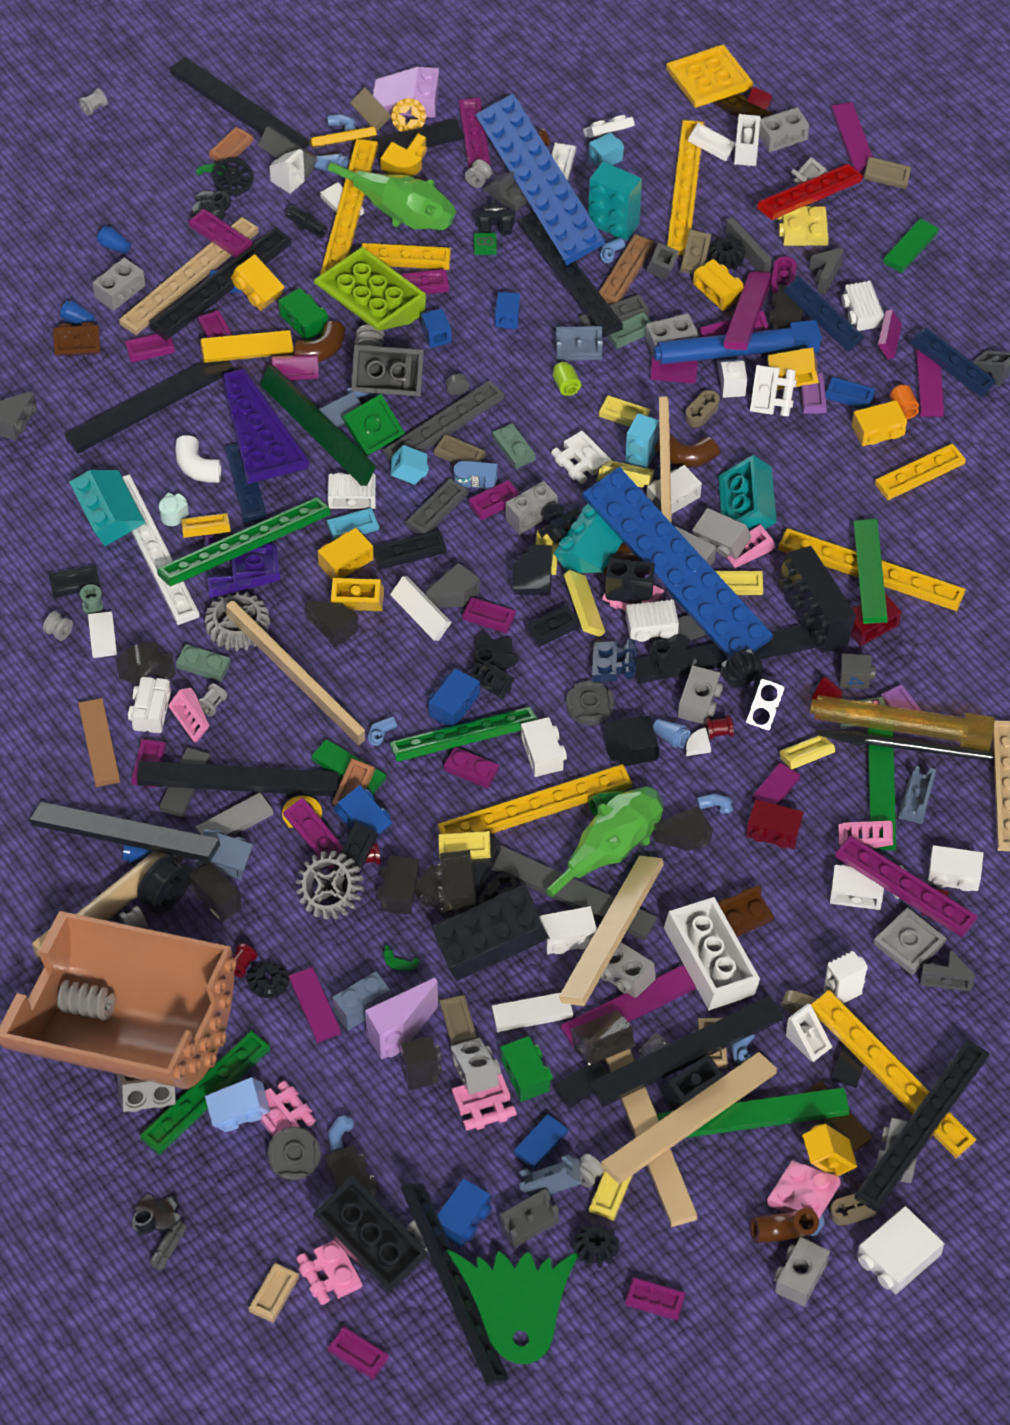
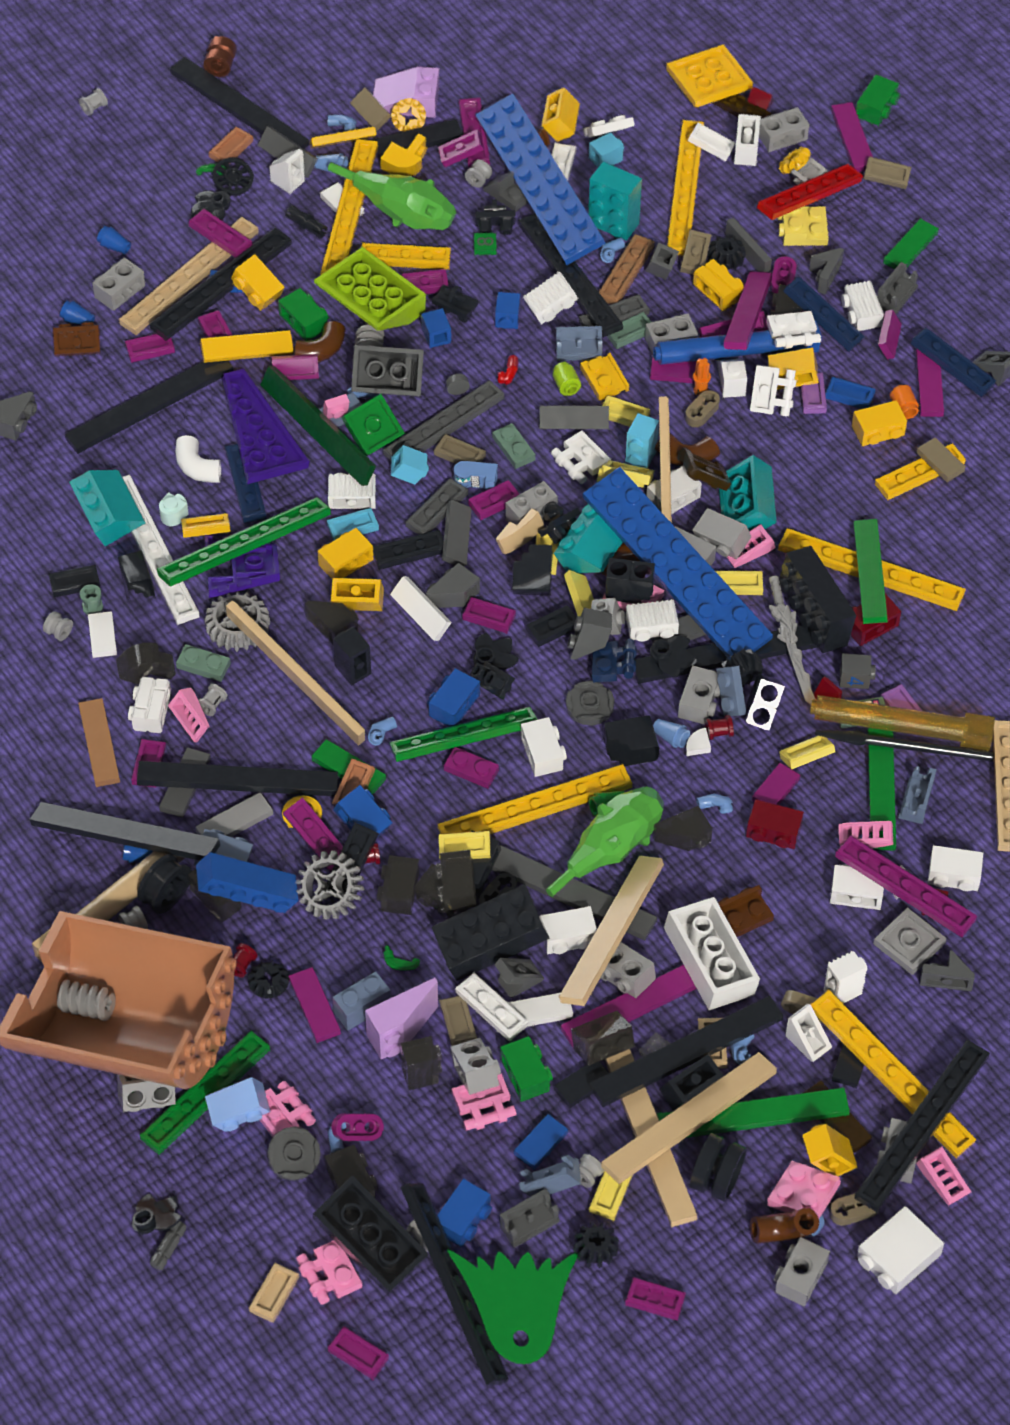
(135, 574): none -> black piece
(220, 56): none -> copper wheel
(247, 882): none -> blue brick
(336, 407): none -> bright pink plate
(352, 655): none -> black brick
(355, 1127): none -> magenta plate
(455, 302): none -> black hips
(456, 533): none -> dark grey tile
(461, 148): none -> magenta plate
(491, 1007): none -> white tile
(512, 367): none -> red arm
(515, 536): none -> tan slope
(517, 975): none -> dark grey slope
(550, 298): none -> white brick
(560, 114): none -> yellow brick
(574, 417): none -> dark grey tile
(590, 633): none -> dark grey slope
(604, 376): none -> yellow plate
(611, 606): none -> light grey bracket
(701, 376): none -> orange axle
(701, 469): none -> dark brown plate
(718, 1167): none -> black wheel
(731, 691): none -> sand blue plate
(787, 634): none -> light grey sword
(793, 329): none -> white plate
(795, 160): none -> yellow gear
(877, 100): none -> green brick
(897, 289): none -> dark grey hinge
(930, 1173): none -> bright pink slope
(940, 459): none -> dark tan tile

